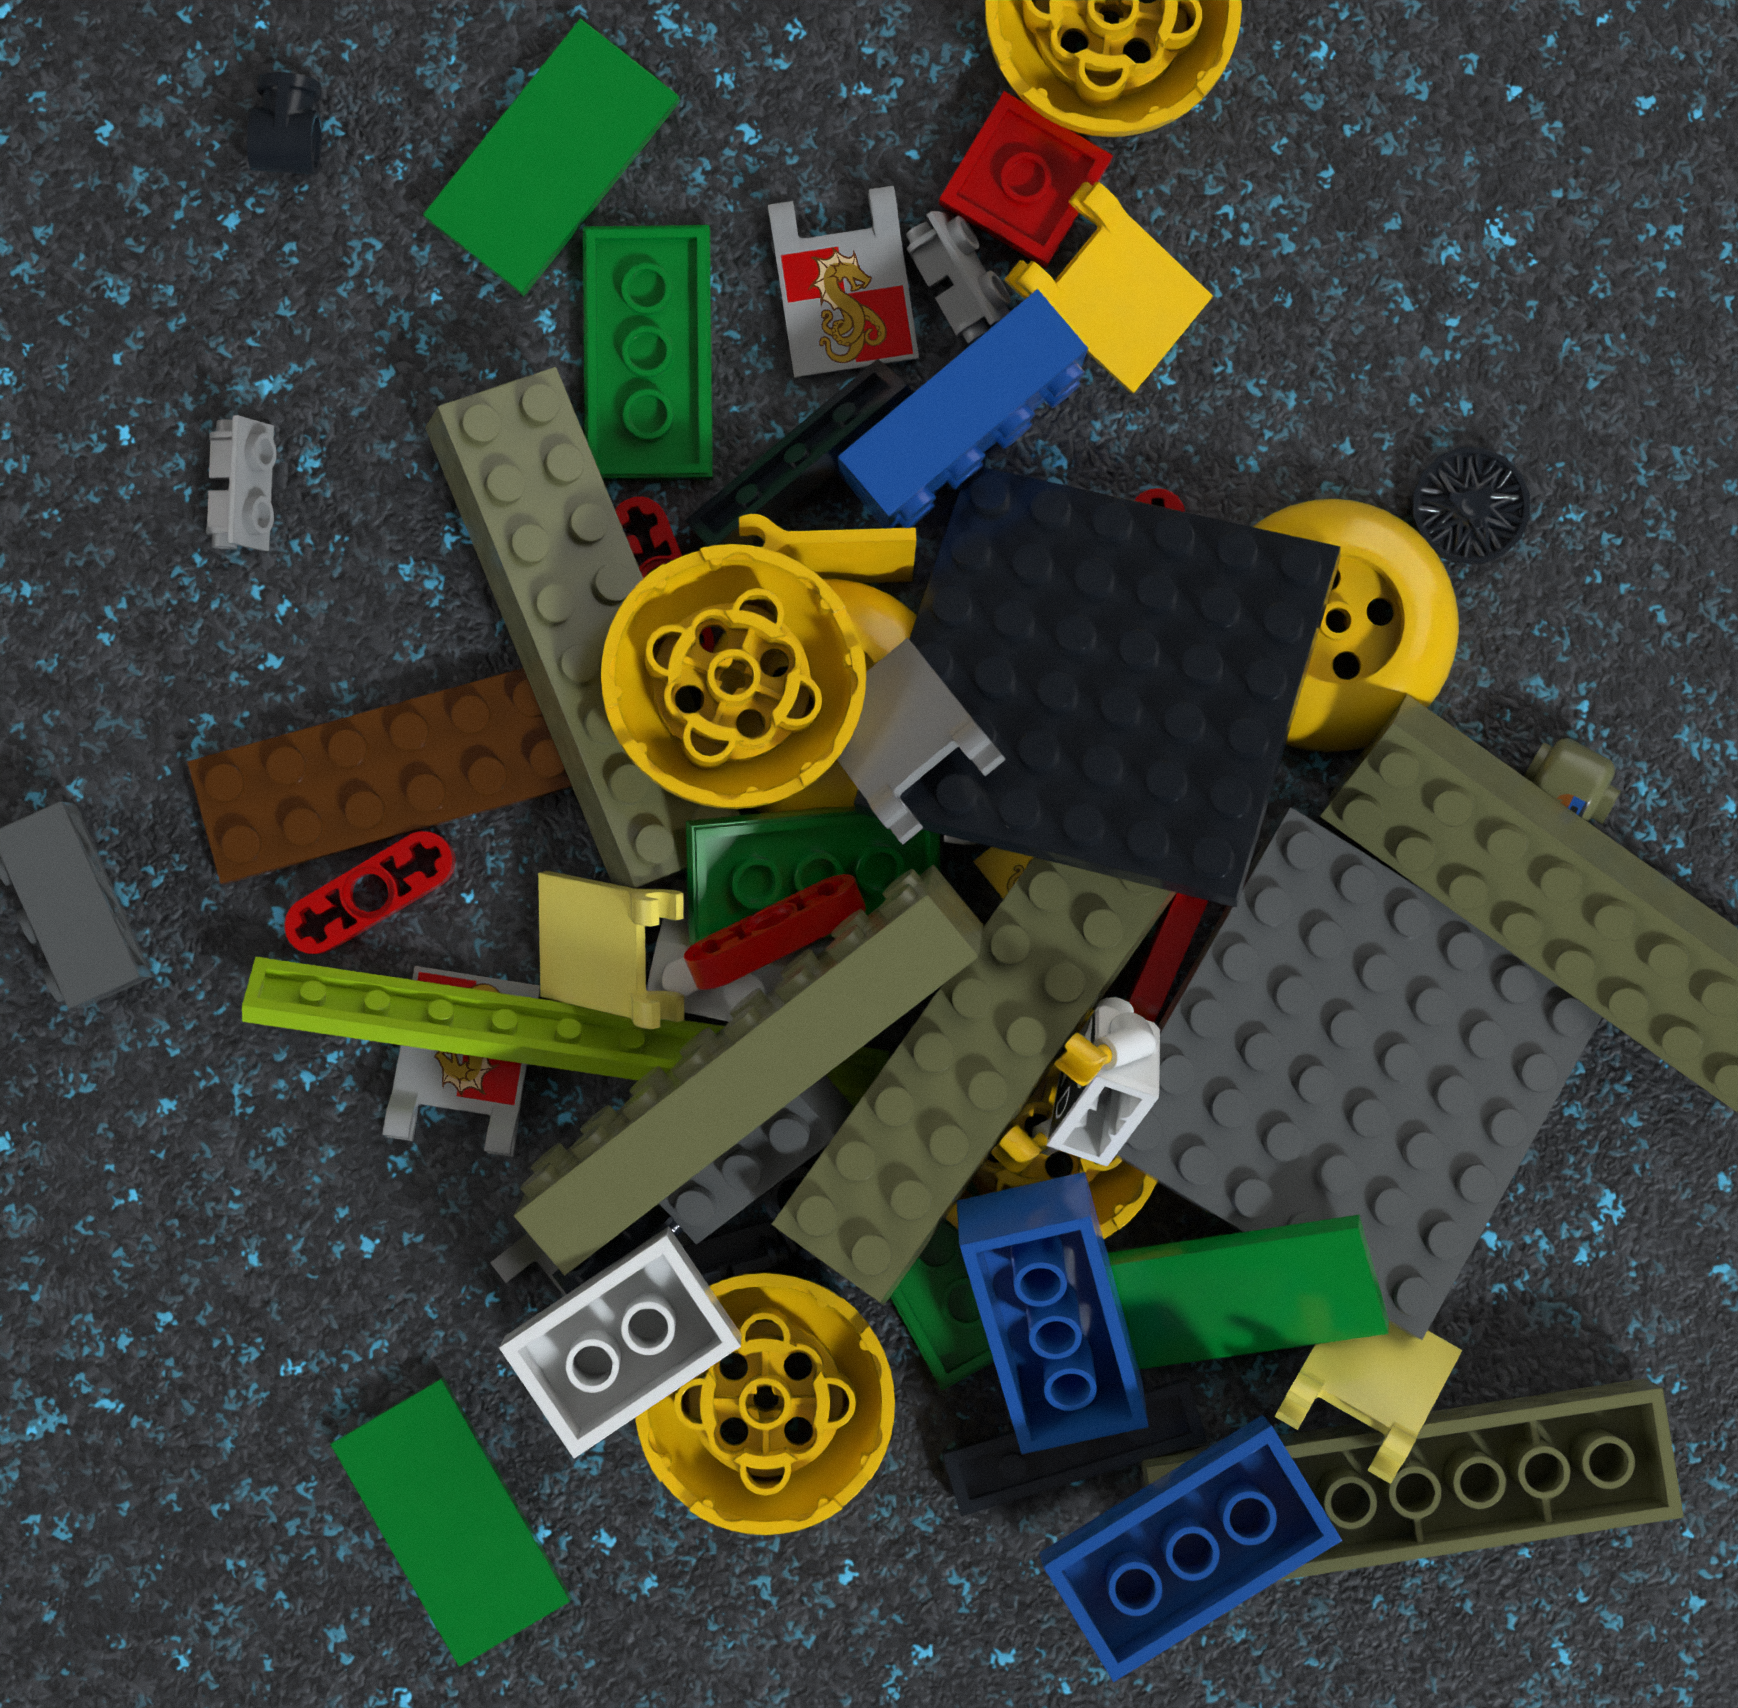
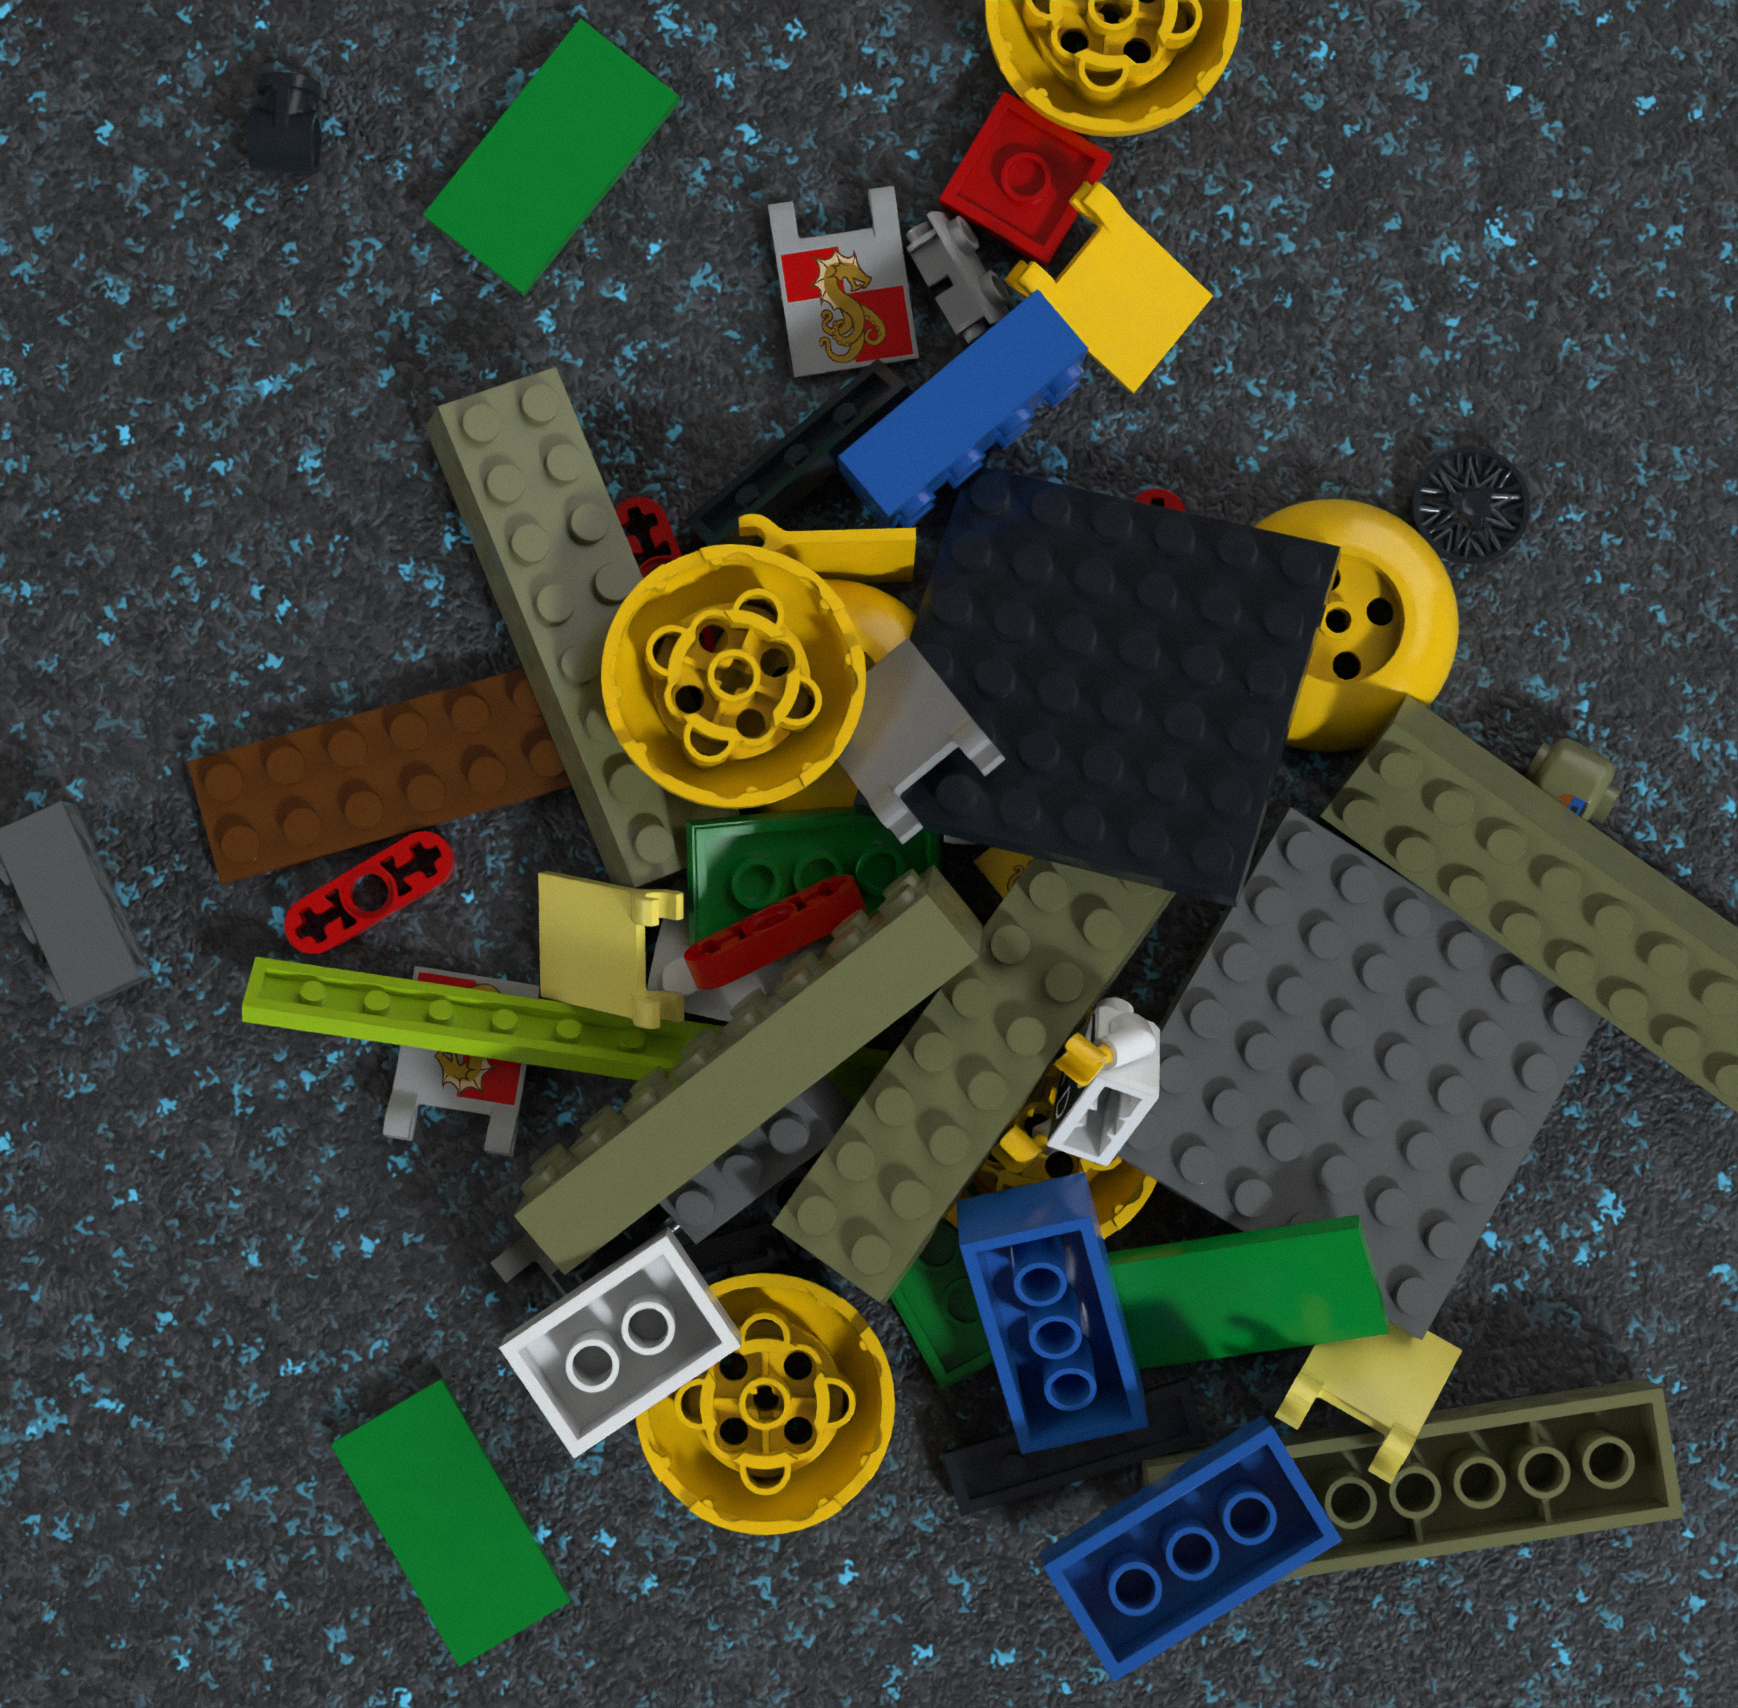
(245, 455): light grey hinge -> none
(648, 351): green tile -> none
(1165, 955): red beam -> none

